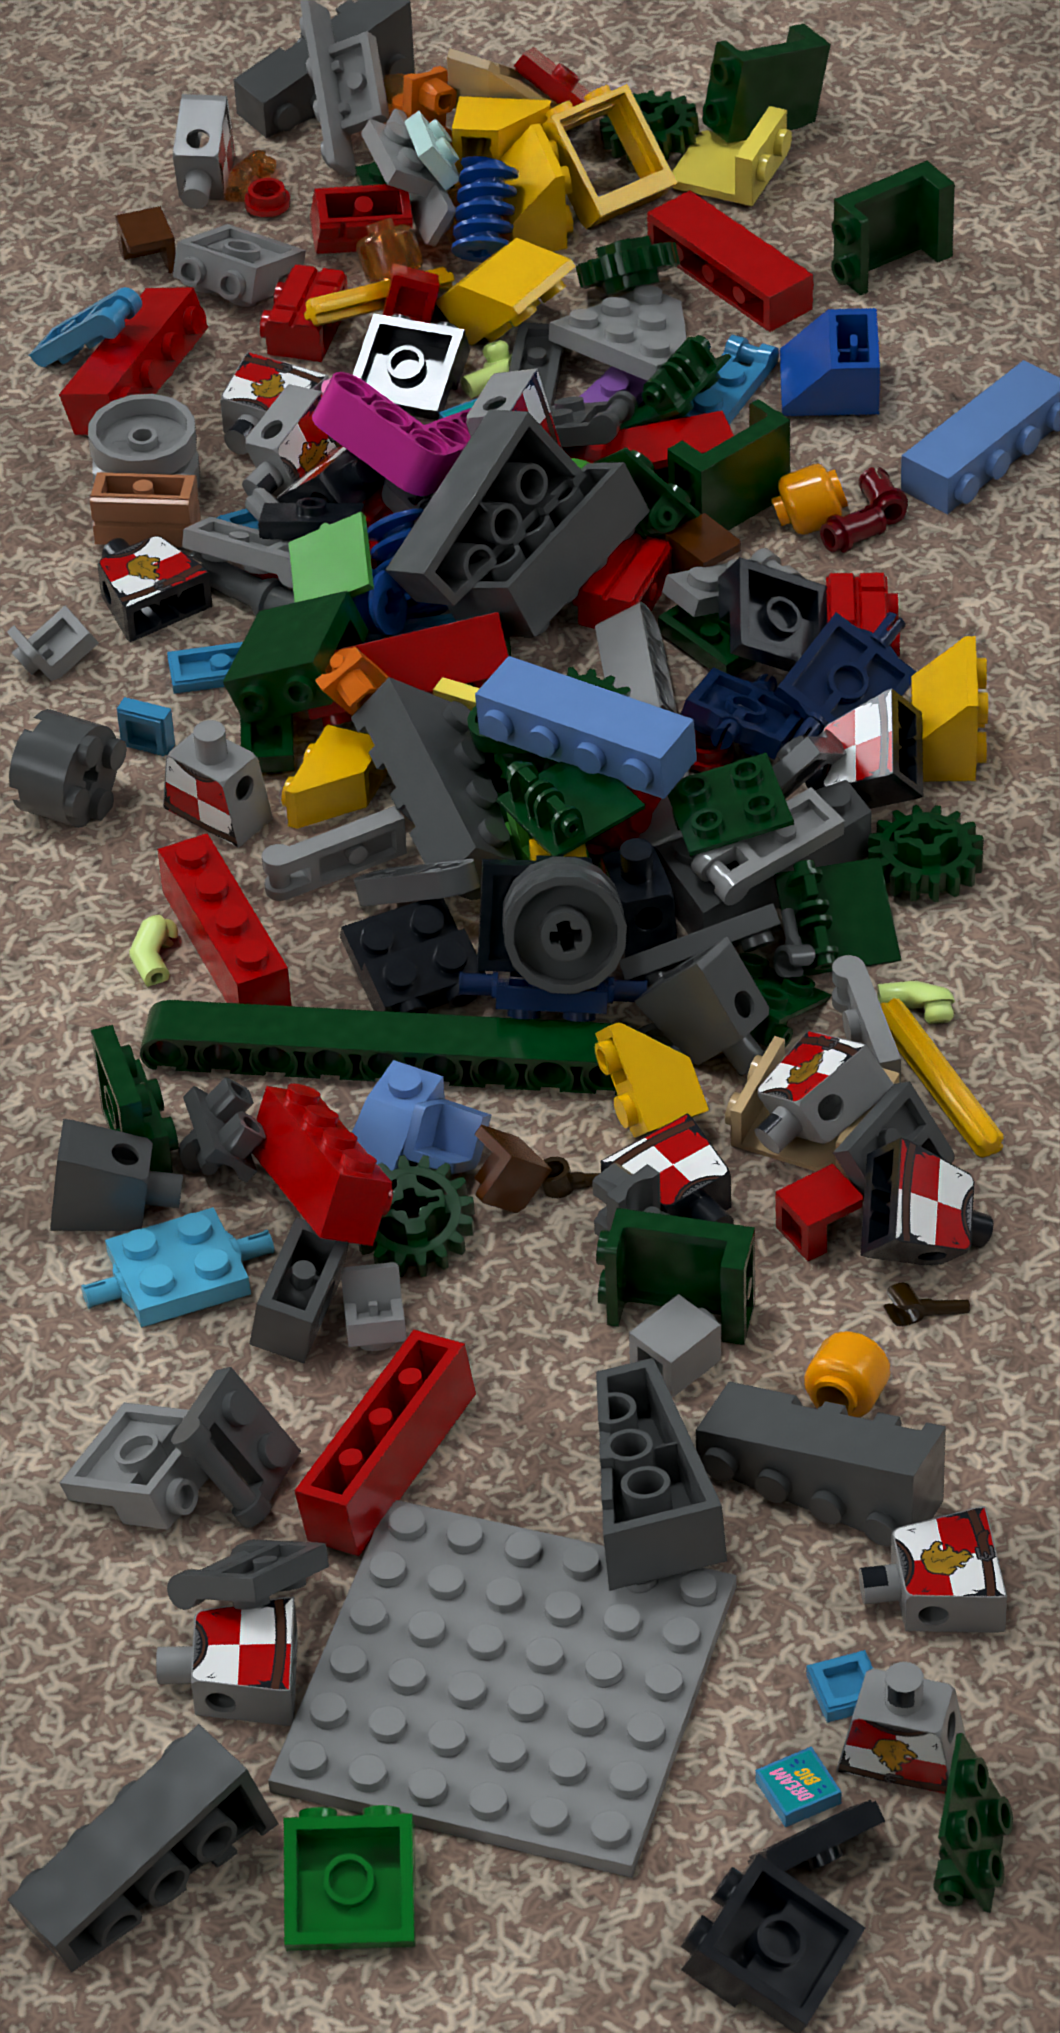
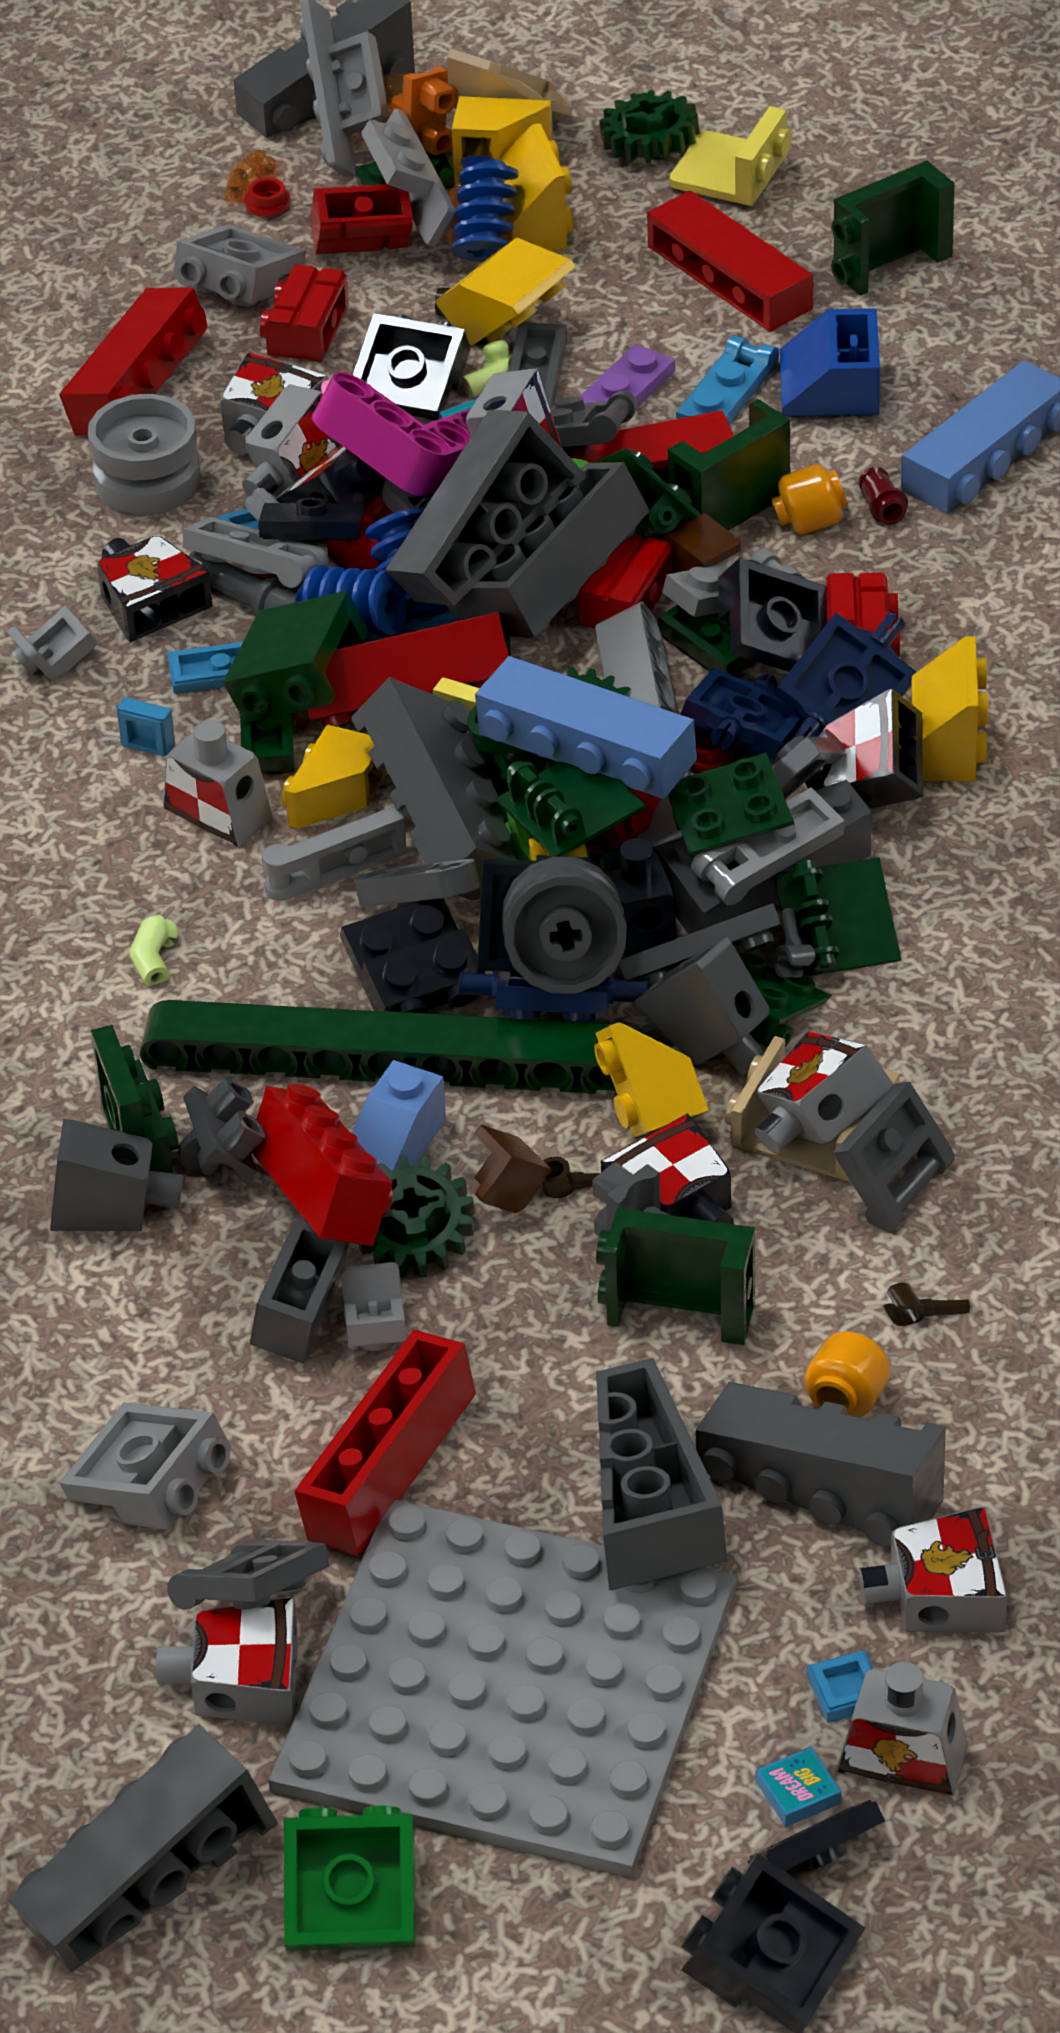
(66, 768): dark grey brick -> none
(87, 327): dark azure plate -> none
(143, 506): nougat brick -> none
(146, 234): reddish brown panel -> none
(177, 1267): medium azure plate -> none
(204, 170): light grey torso -> none
(222, 924): red brick -> none
(245, 1436): dark grey plate -> none
(332, 560): bright green piece -> none
(351, 679): orange hips -> none
(358, 300): yellow axle -> none
(386, 246): clear orange head -> none
(411, 293): red panel -> none
(433, 148): light aqua plate -> none
(445, 1135): medium blue panel -> none
(553, 80): red plate -> none
(625, 331): light grey plate -> none
(627, 265): dark green gear -> none
(637, 141): yellow window -> none
(677, 382): dark green hinge -> none
(680, 1340): light grey brick -> none
(774, 75): dark green panel -> none
(811, 1205): red panel -> none
(844, 531): dark red pin -> none
(862, 1011): light grey plate -> none
(915, 994): yellowish green arm -> none
(919, 1207): torso -> none
(927, 852): dark green gear -> none
(942, 1080): yellow axle -> none
(971, 1832): dark green hinge -> none

